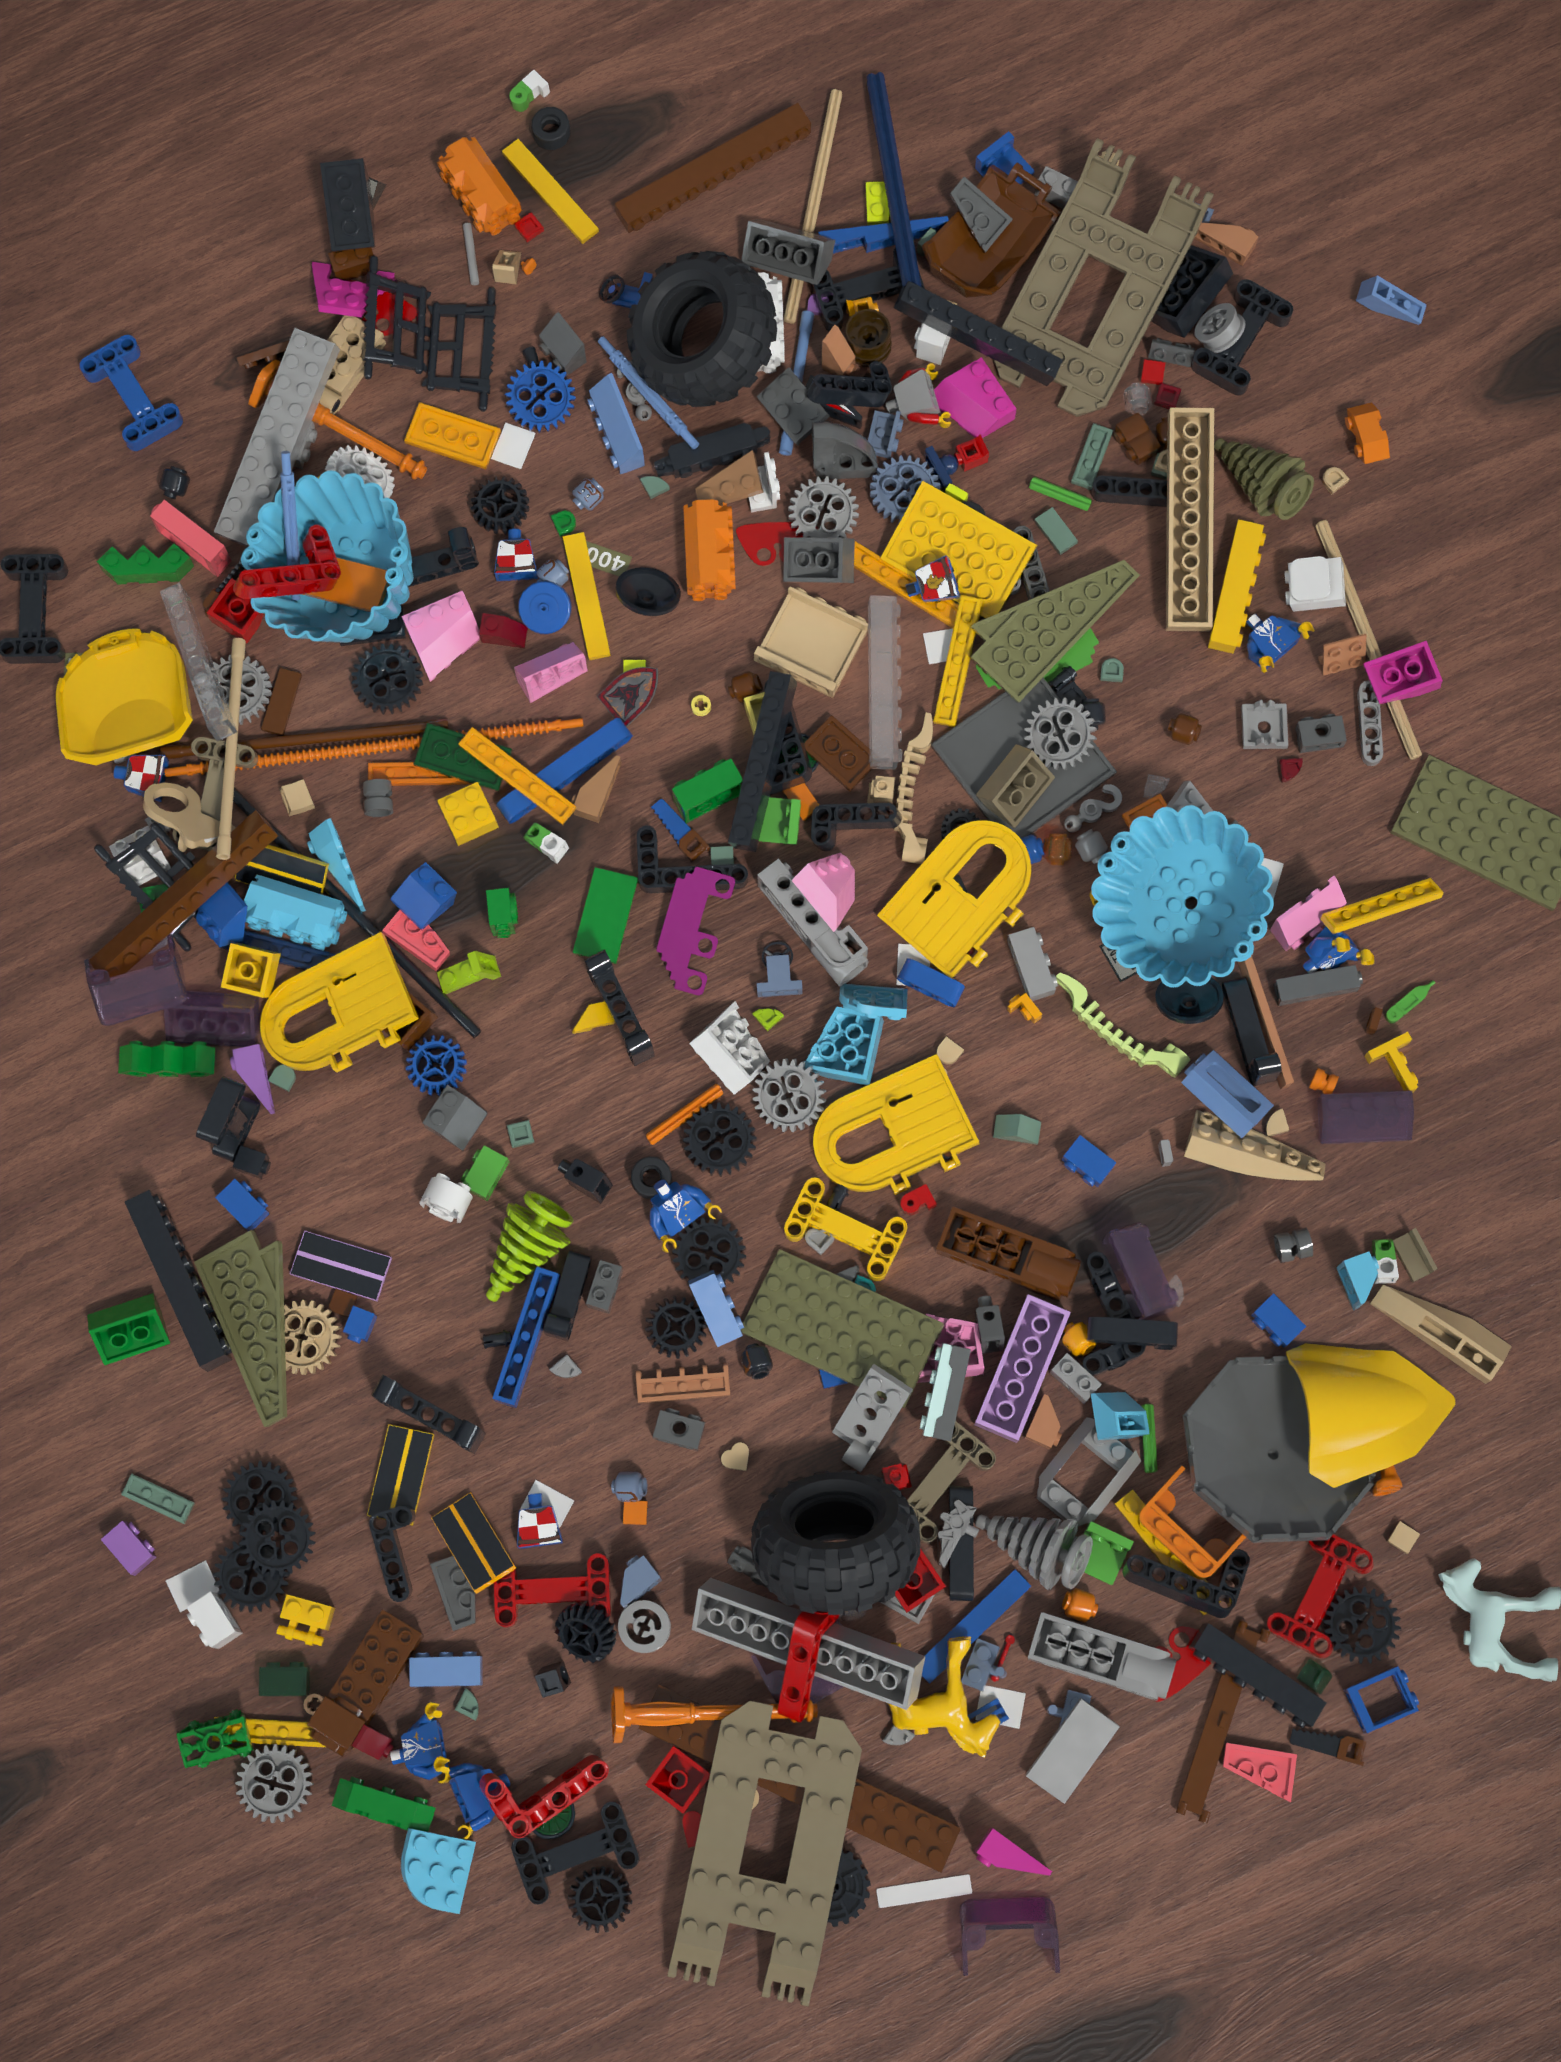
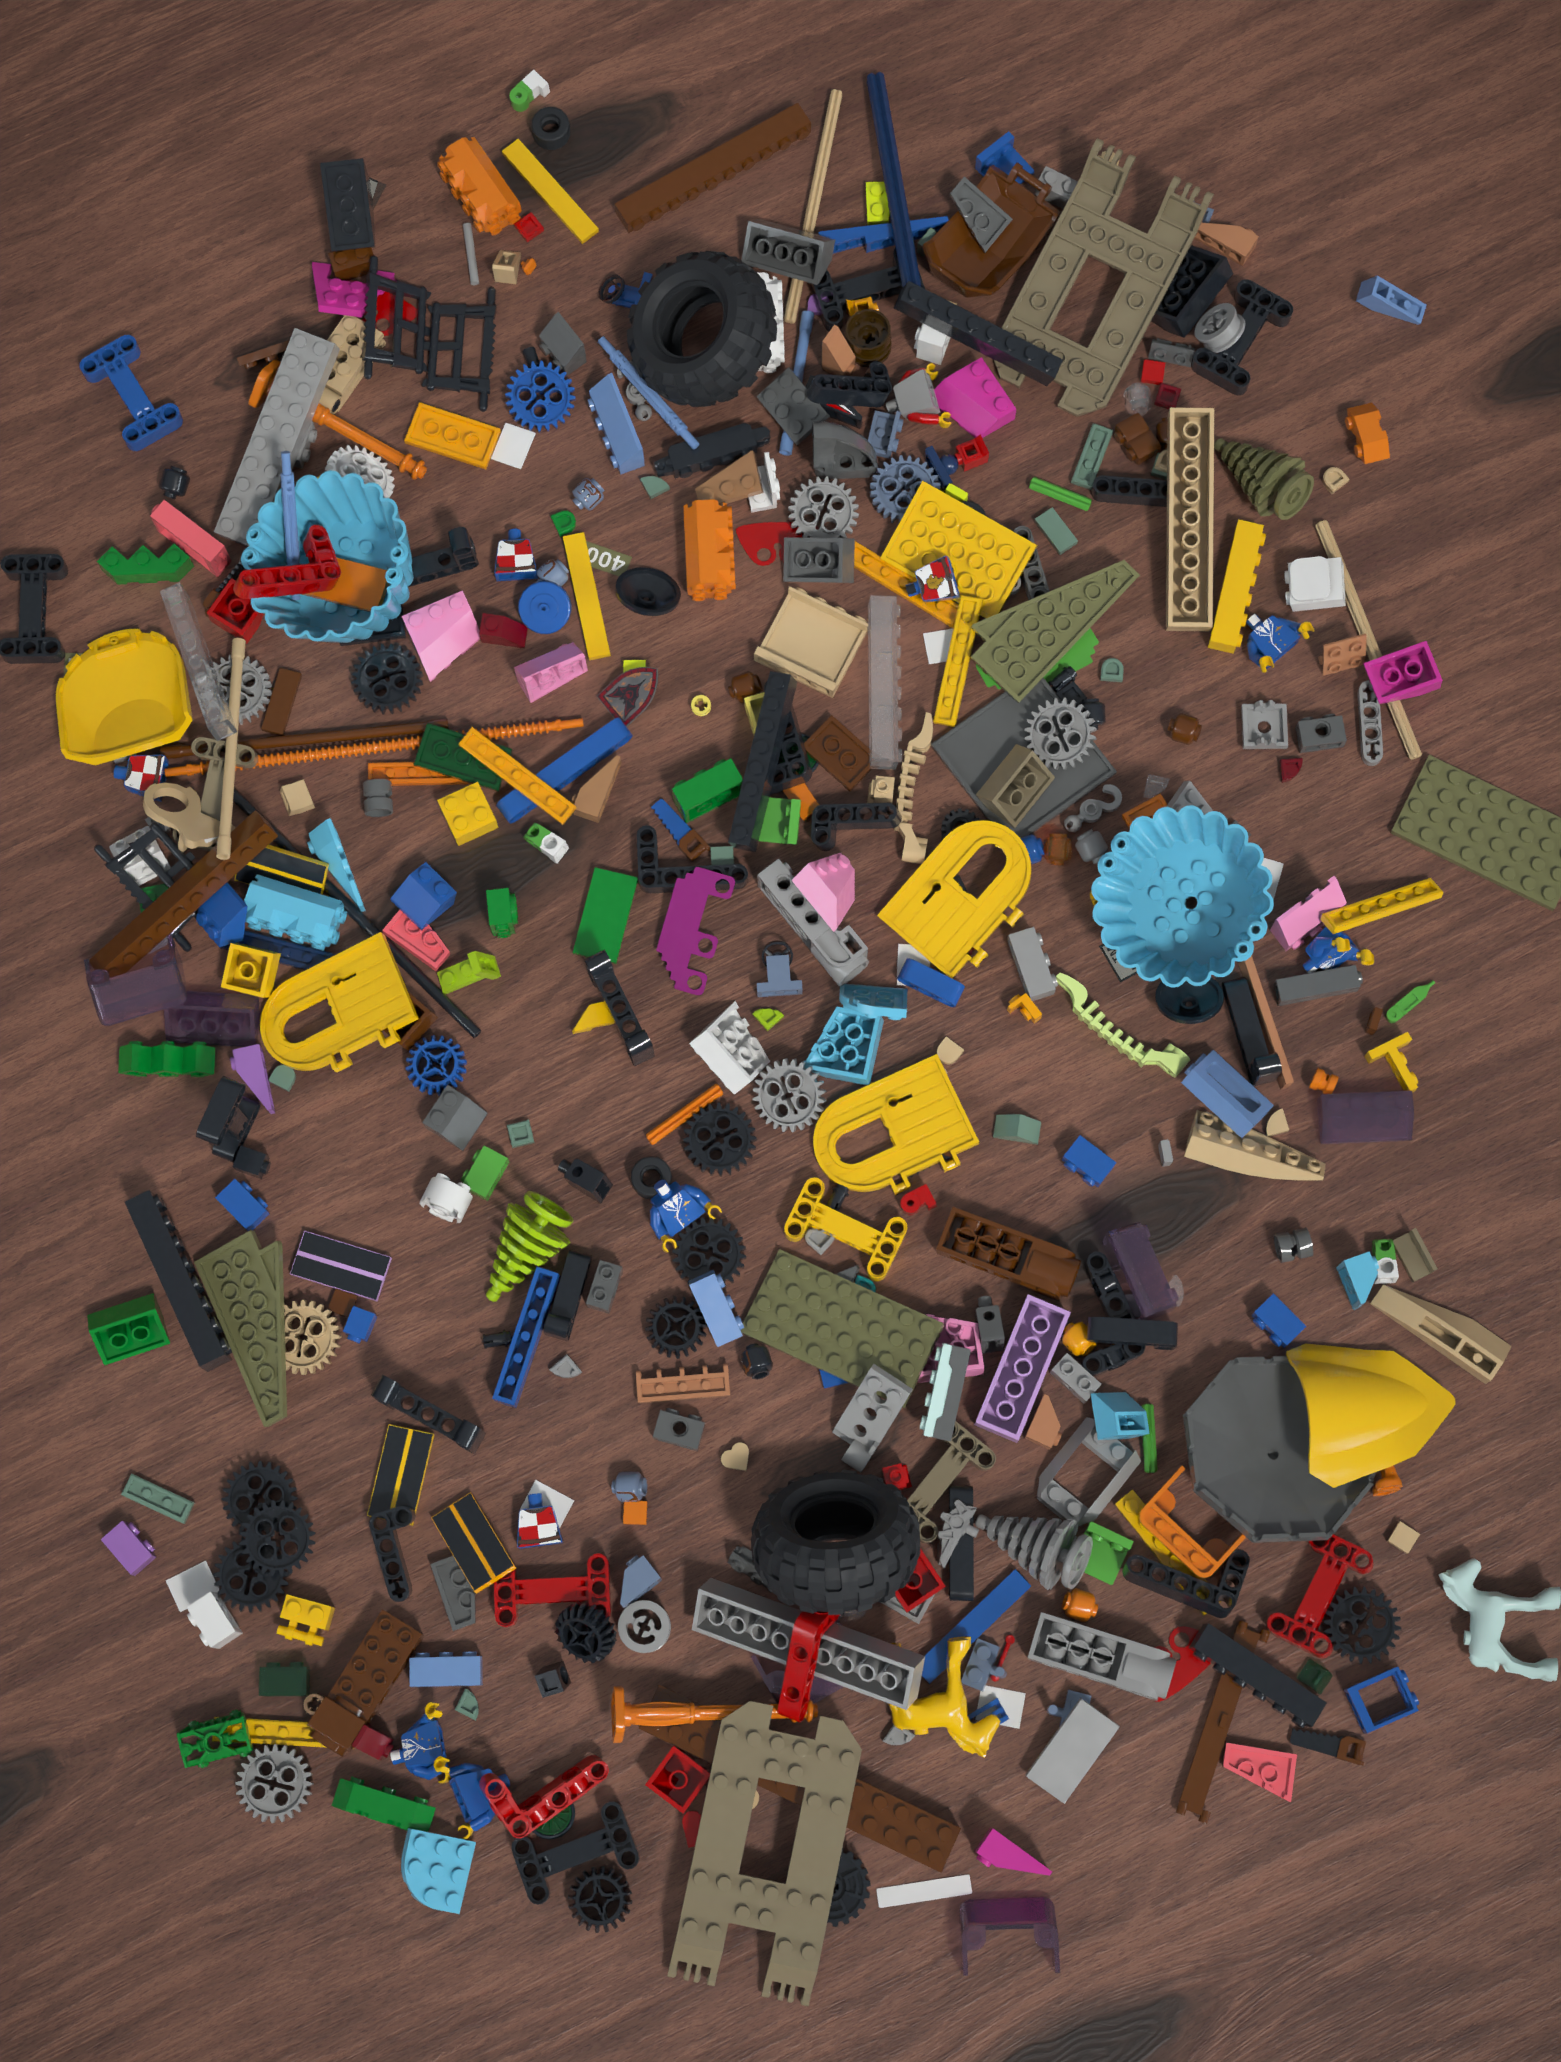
(484, 500): black gear -> none

